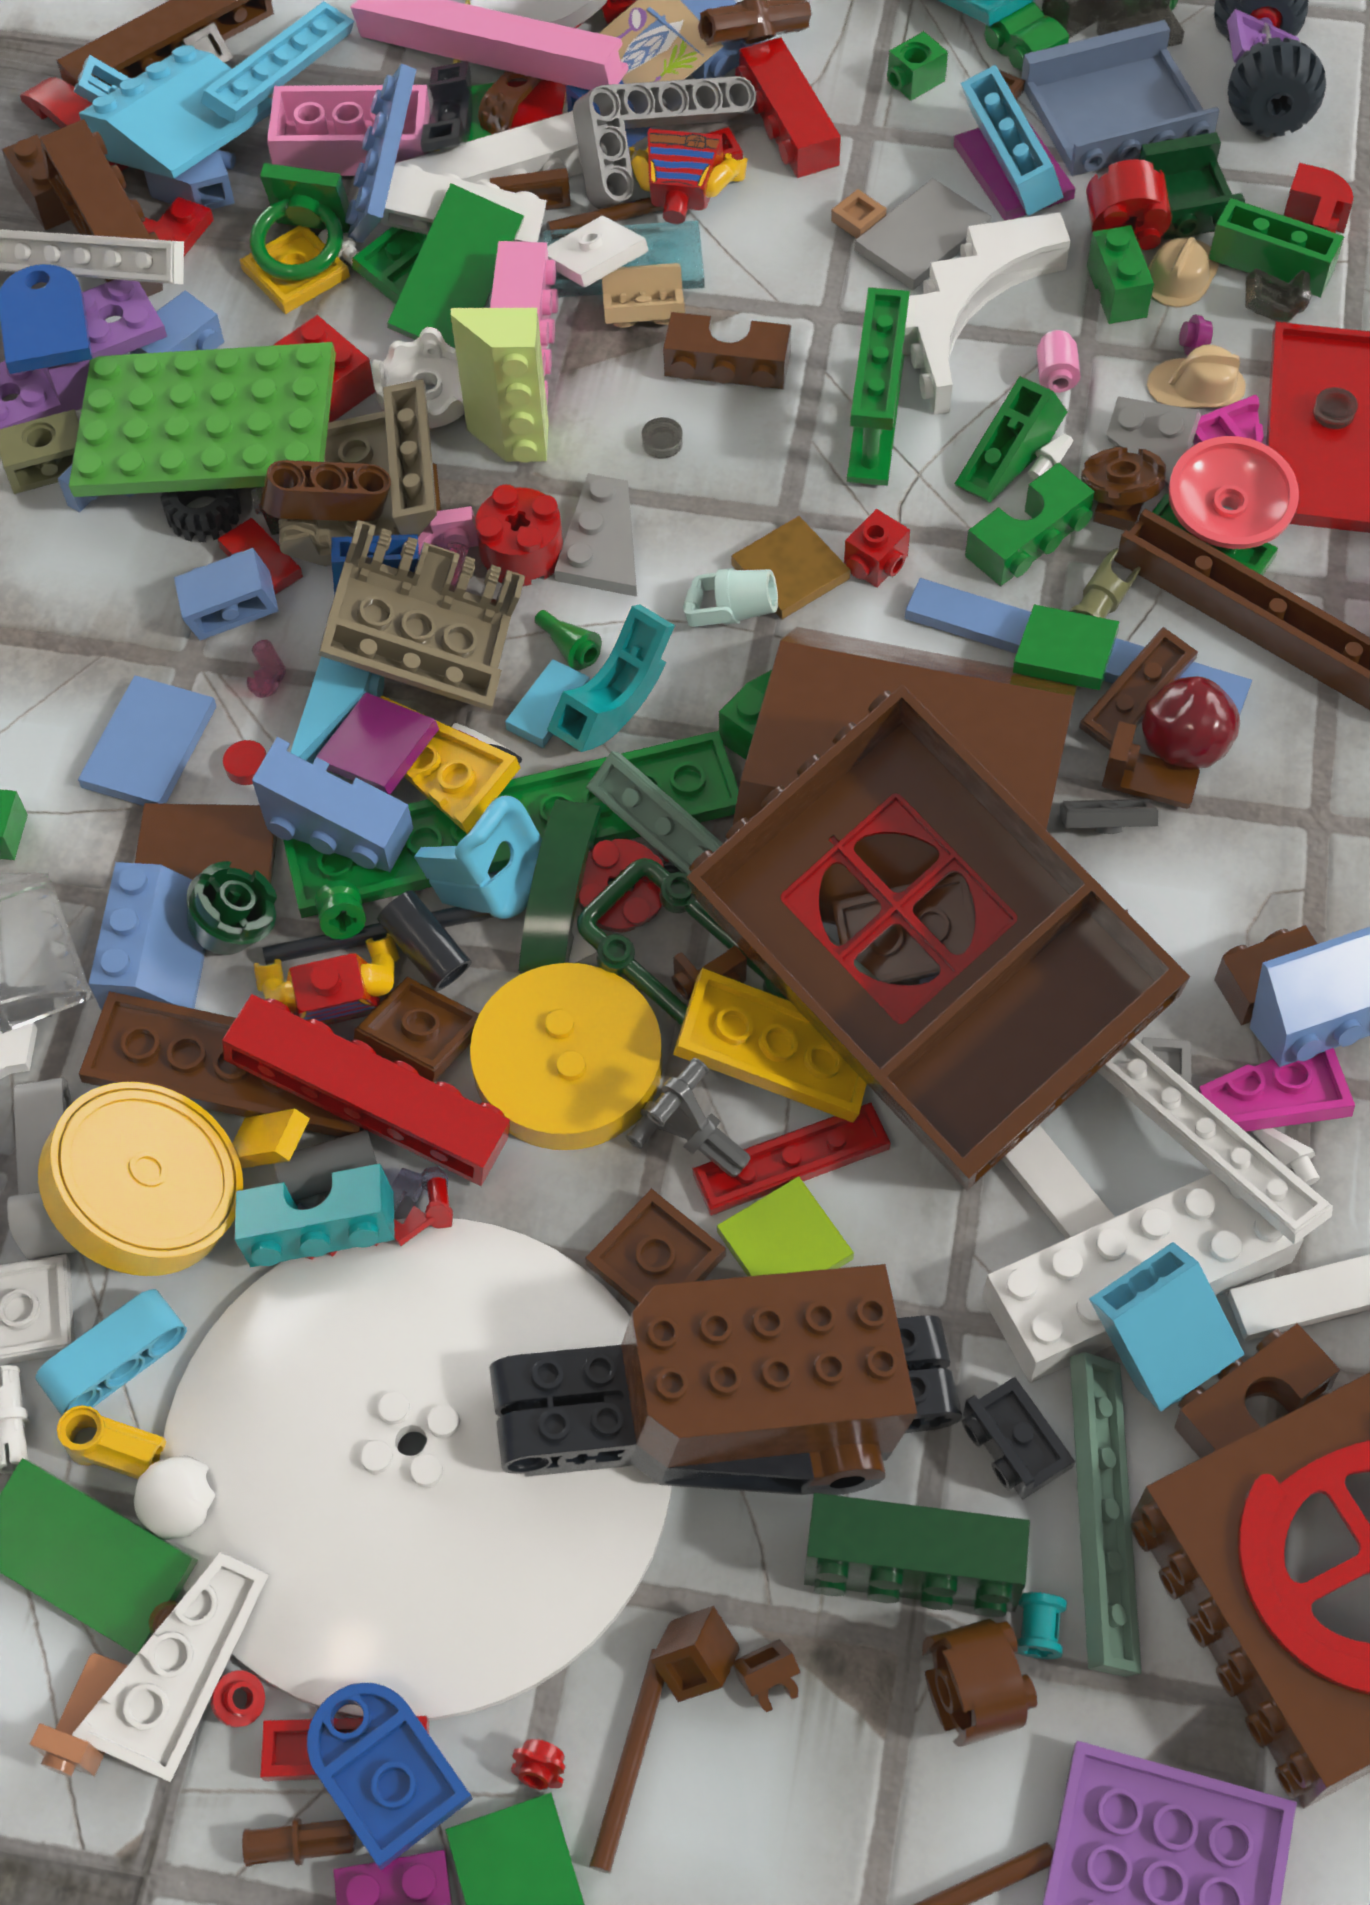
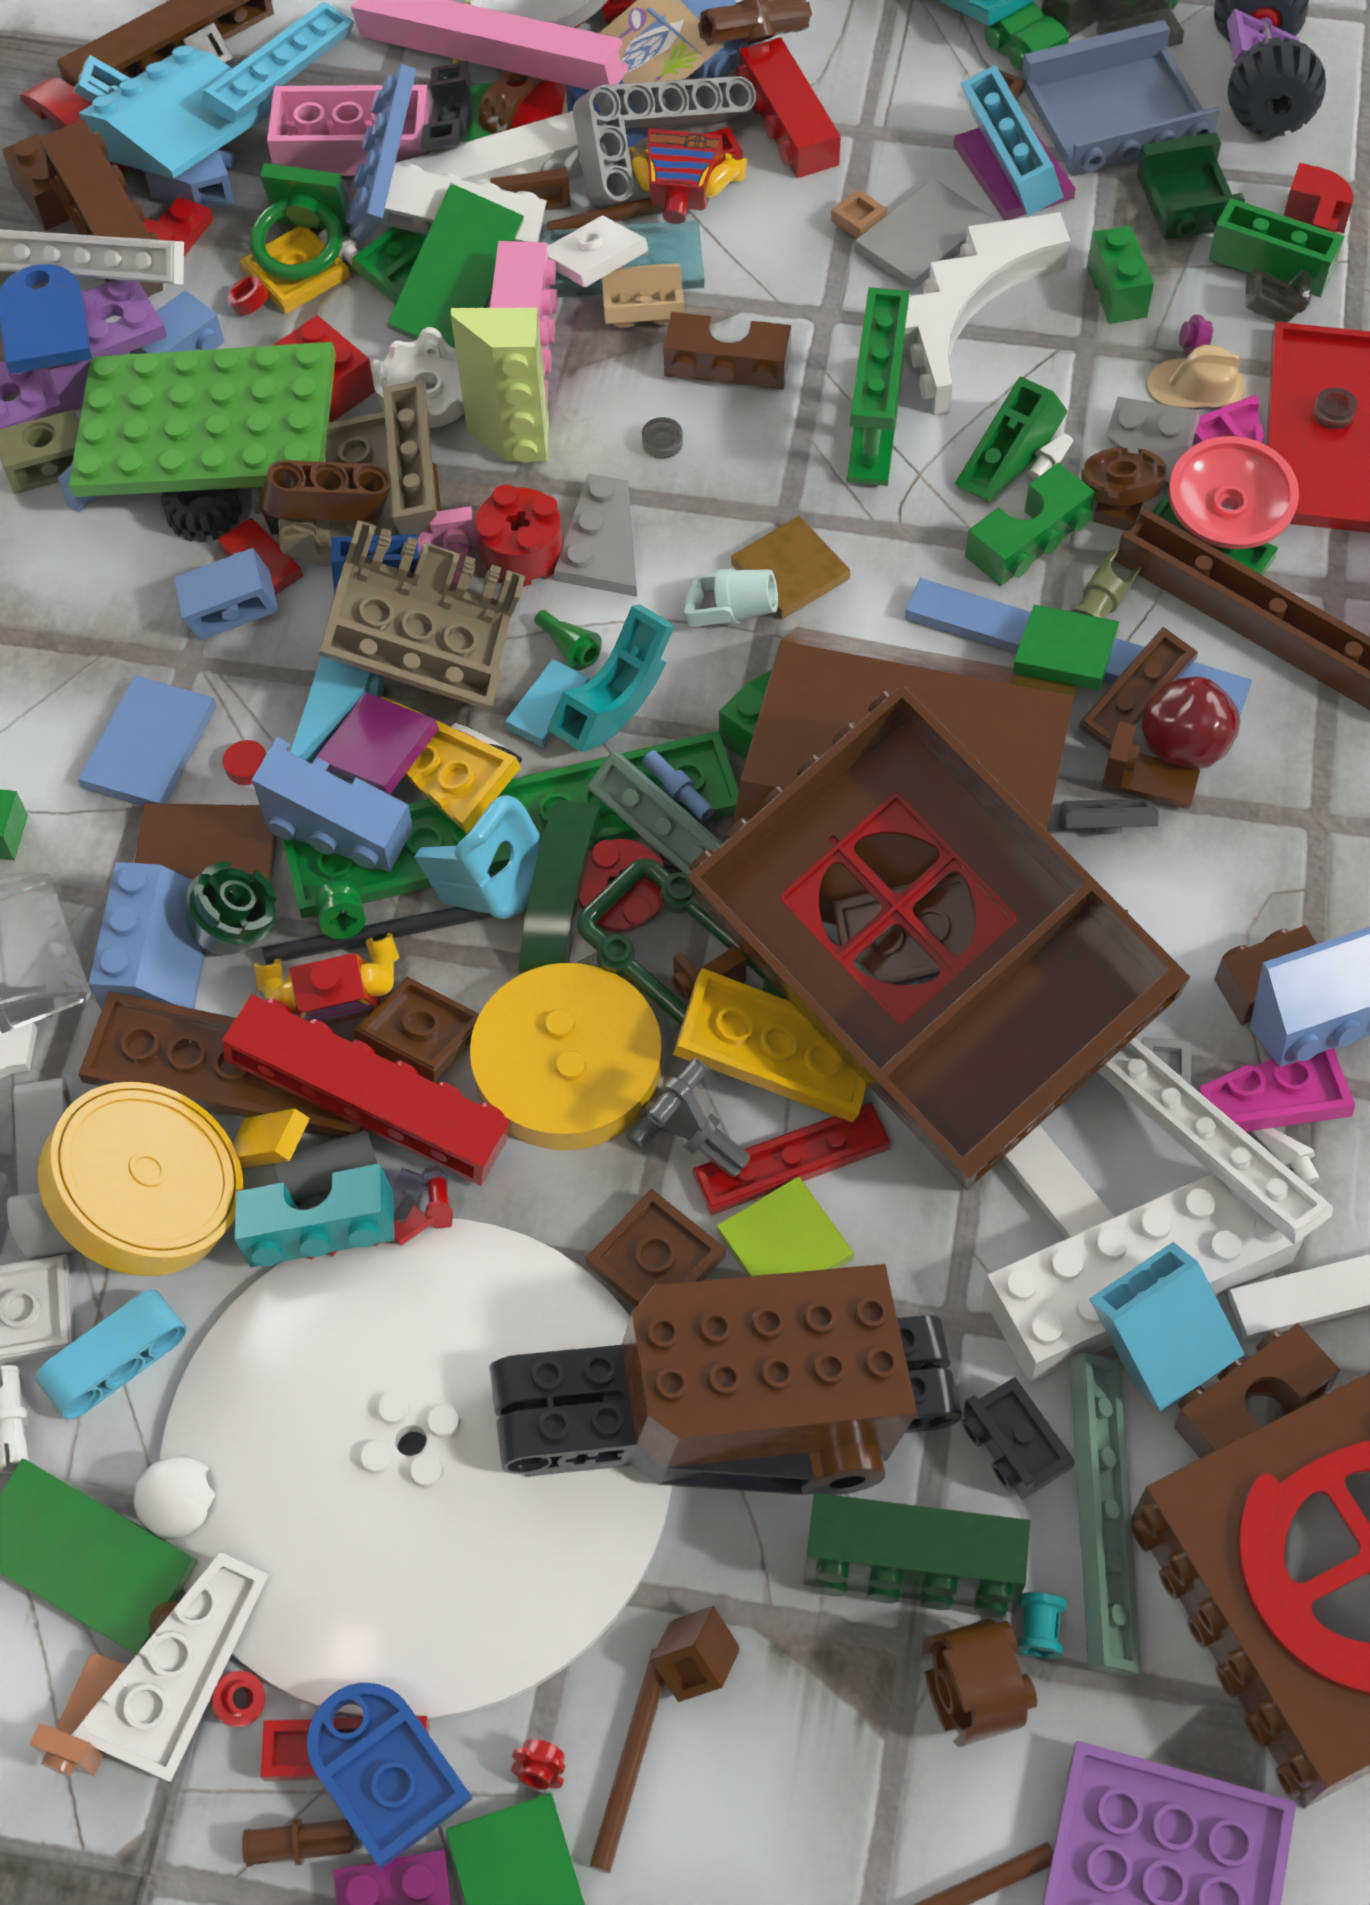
(114, 1444): yellow piece -> none
(247, 295): none -> red tile
(271, 671): clear pink arm -> none
(424, 940): black pin -> none
(678, 786): none -> medium blue bar
(767, 1668): reddish brown tile -> none
(877, 548): red brick -> none
(917, 65): green brick -> none
(1058, 361): bright pink brick -> none
(1131, 196): red brick -> none
(1182, 272): tan piece -> none

